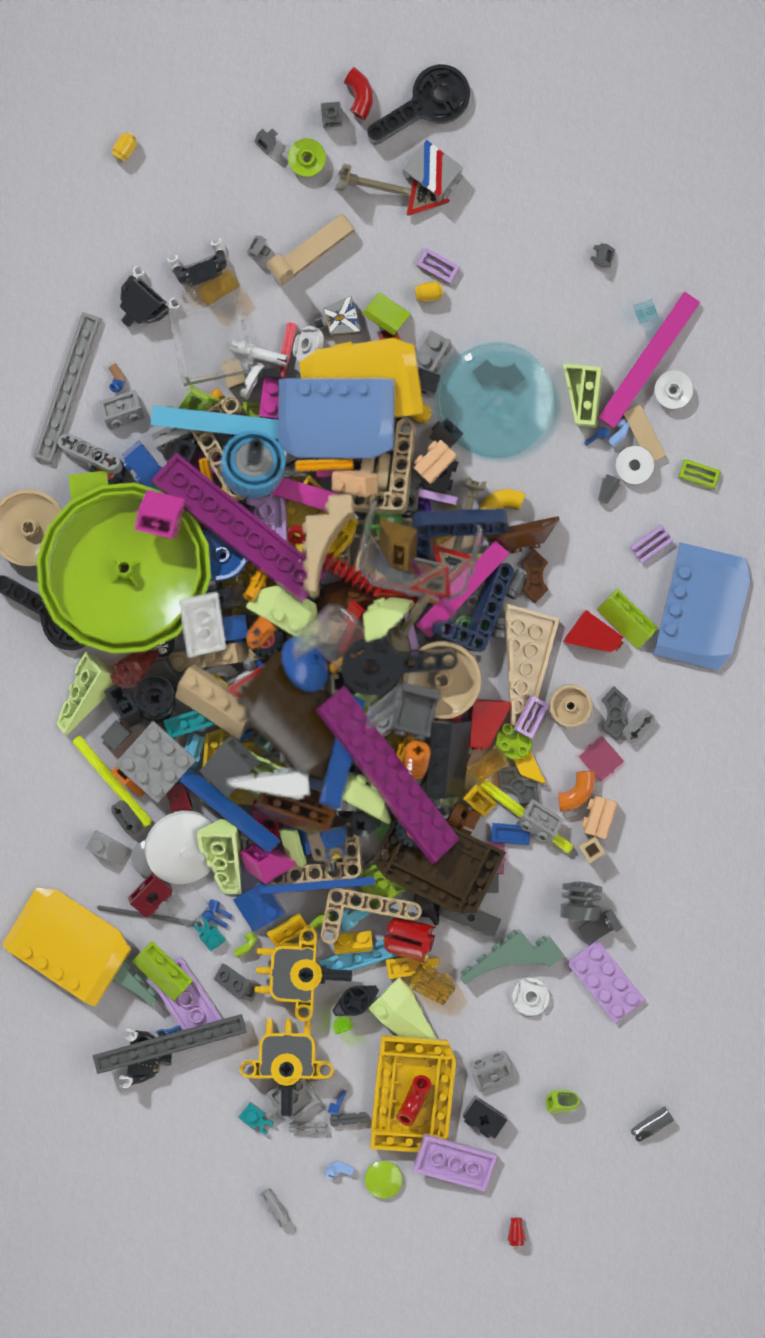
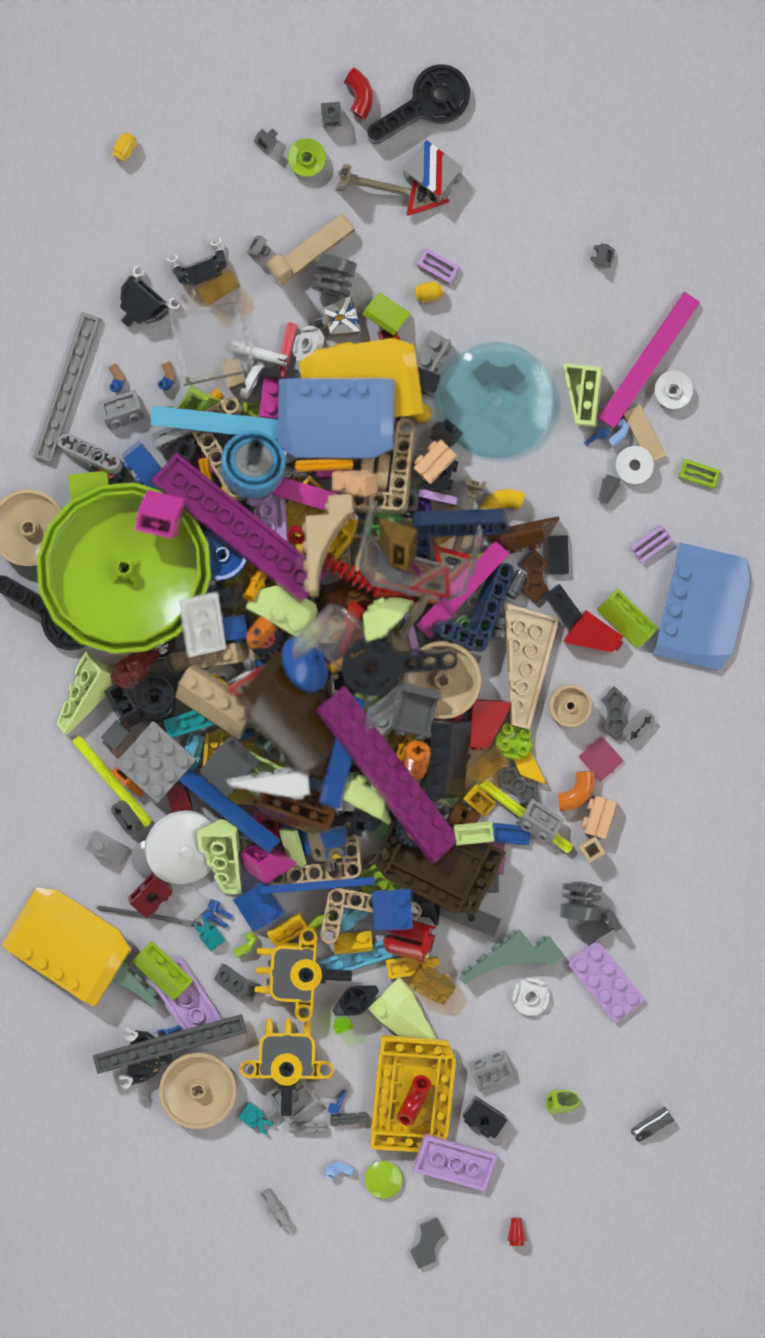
(169, 377): none -> arm
(197, 1090): none -> tan dish
(332, 279): none -> dark grey wheel
(392, 909): none -> blue slope
(430, 1234): none -> dark grey tile
(474, 833): none -> yellowish green tile
(530, 734): lavender tile -> none
(558, 554): none -> black tile
(562, 605): none -> black brick
(645, 311): clear light blue tile -> none

